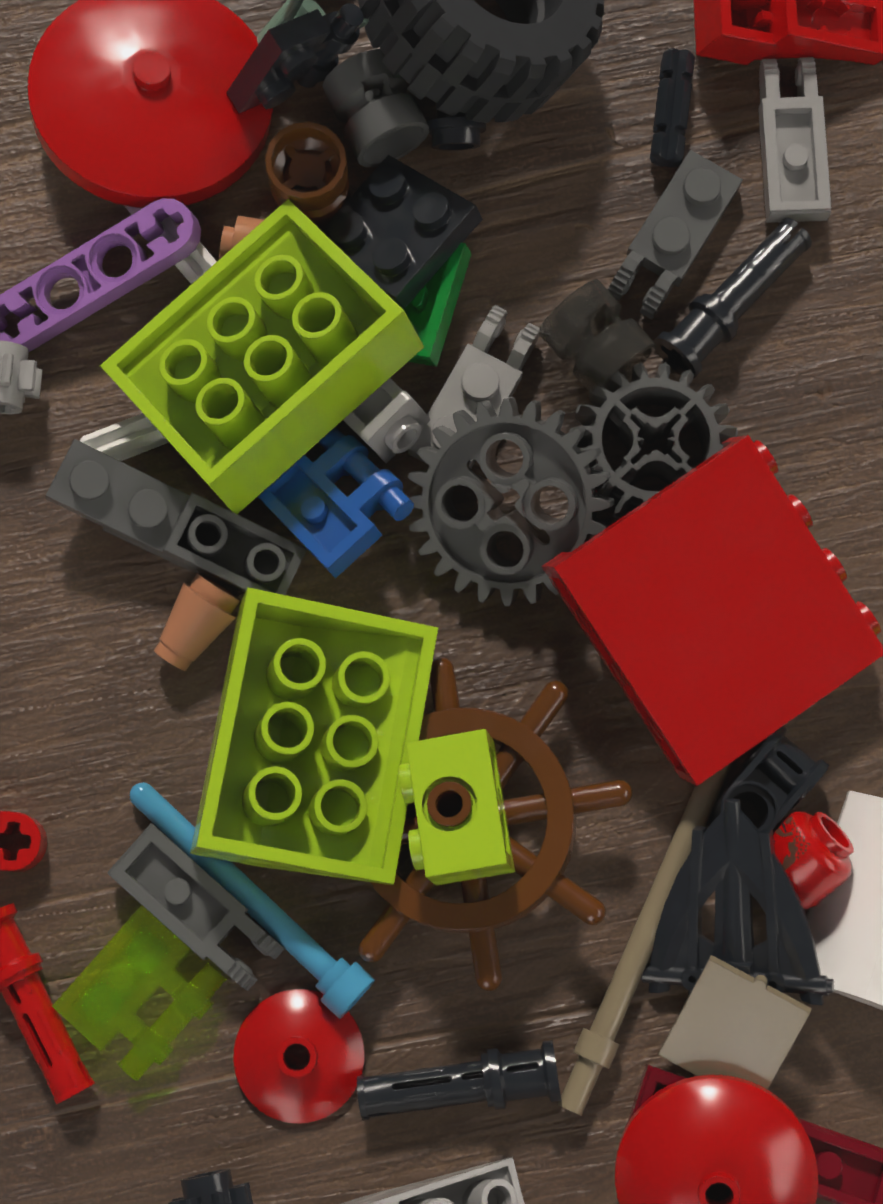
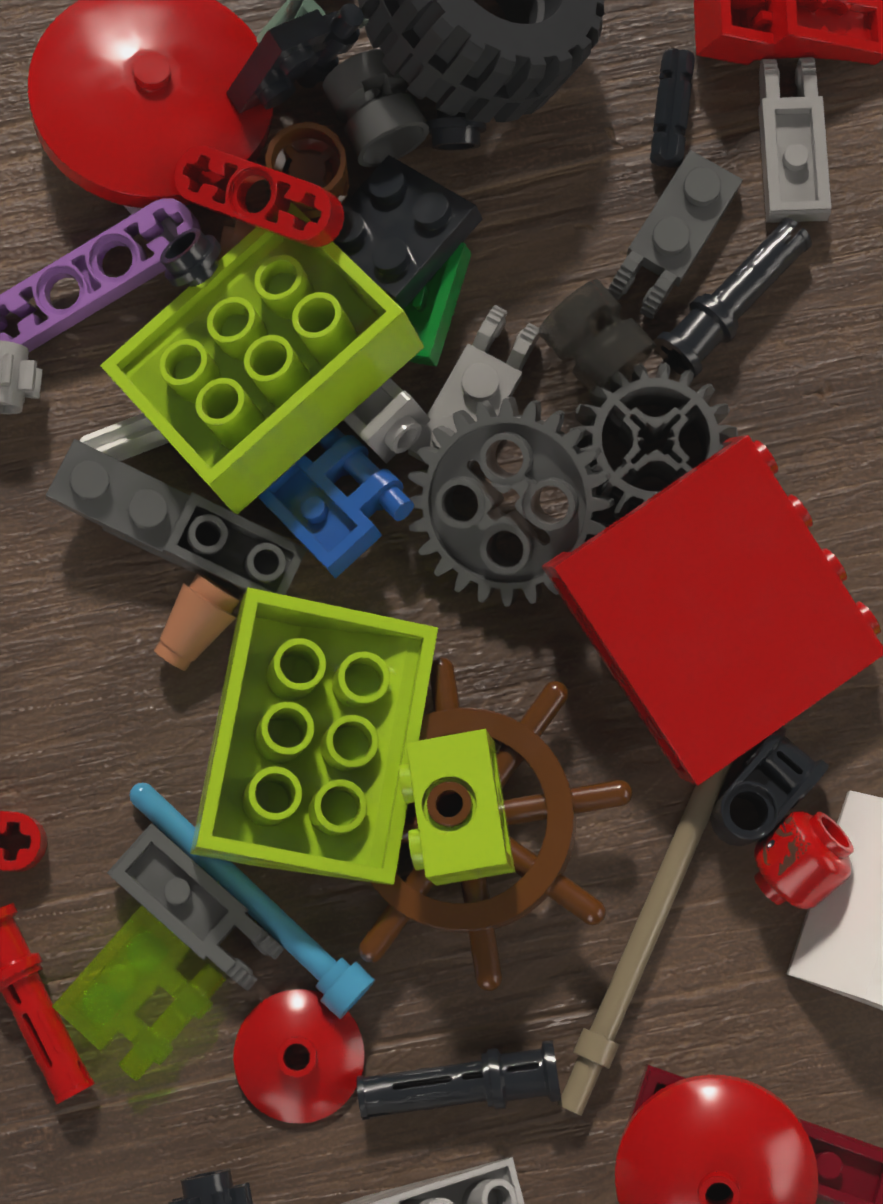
(190, 258): none -> black plate
(275, 215): none -> red beam
(734, 1026): dark tan piece -> none
(735, 864): black bar -> none

